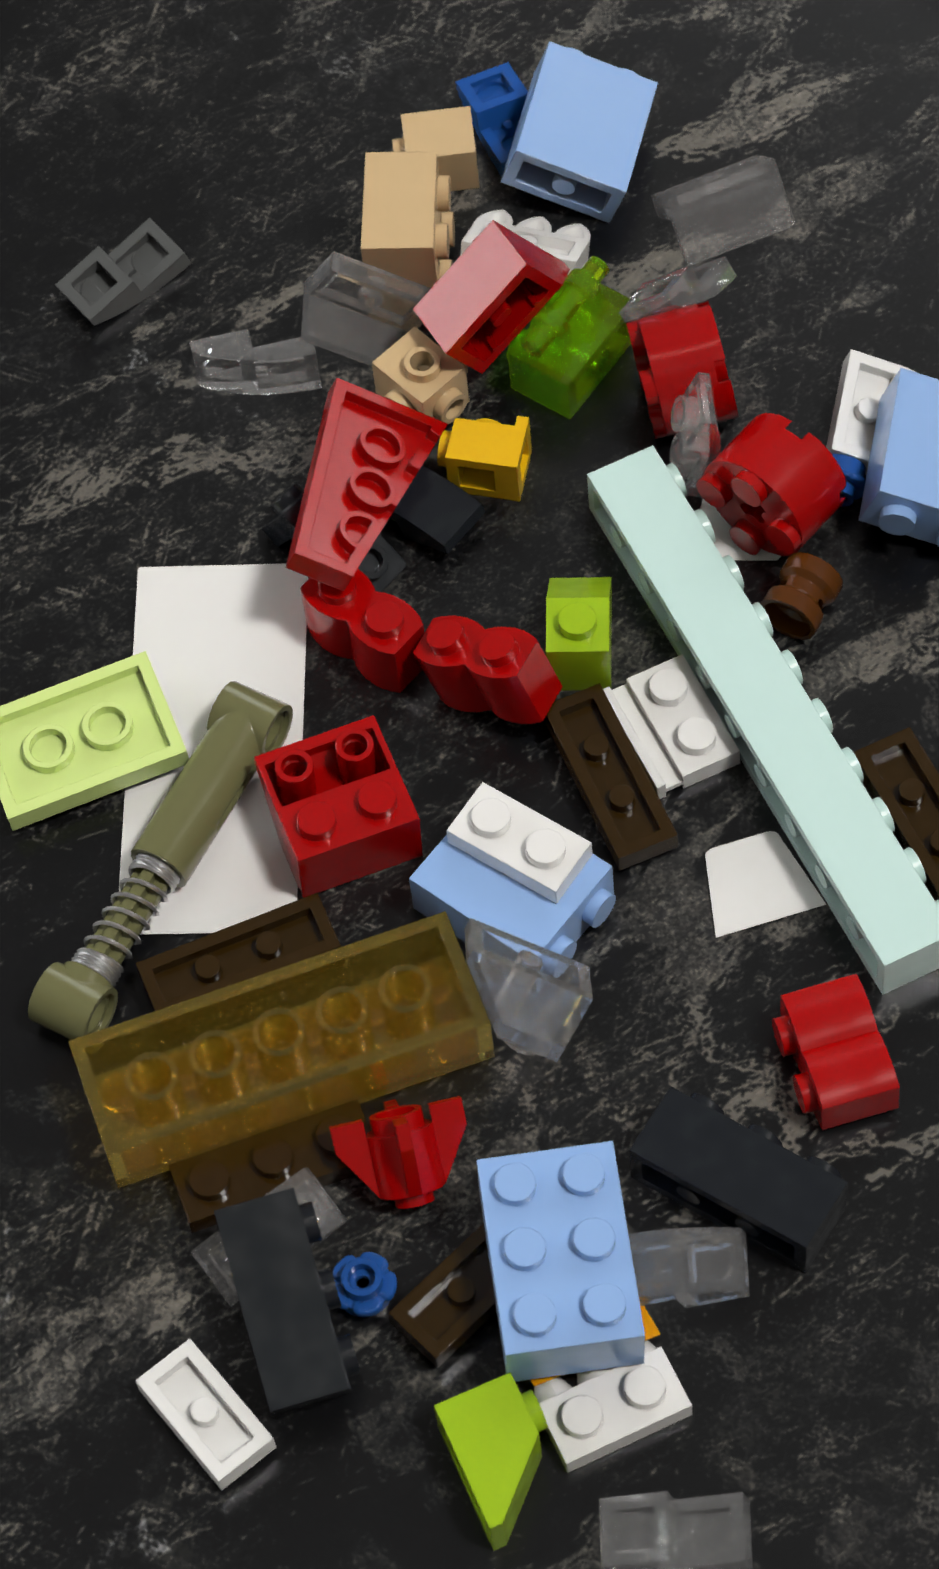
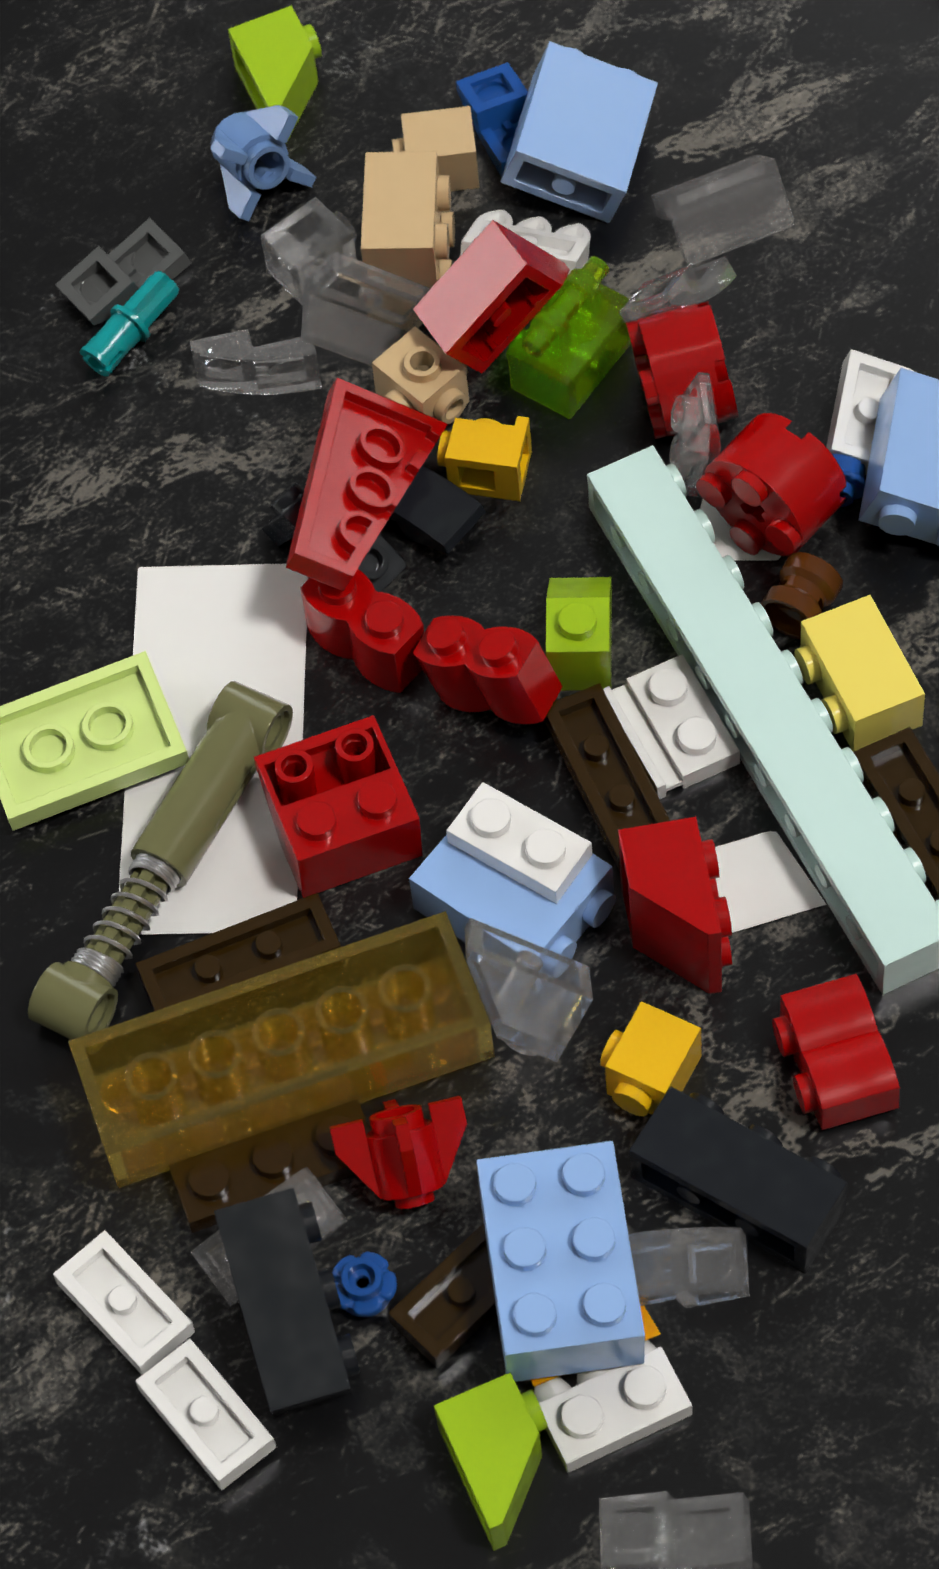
(124, 1302): none -> white plate
(129, 324): none -> teal axle
(255, 155): none -> medium blue brick
(277, 60): none -> lime slope
(304, 242): none -> clear brick
(649, 1059): none -> yellow brick
(675, 900): none -> red slope
(860, 673): none -> light yellow brick

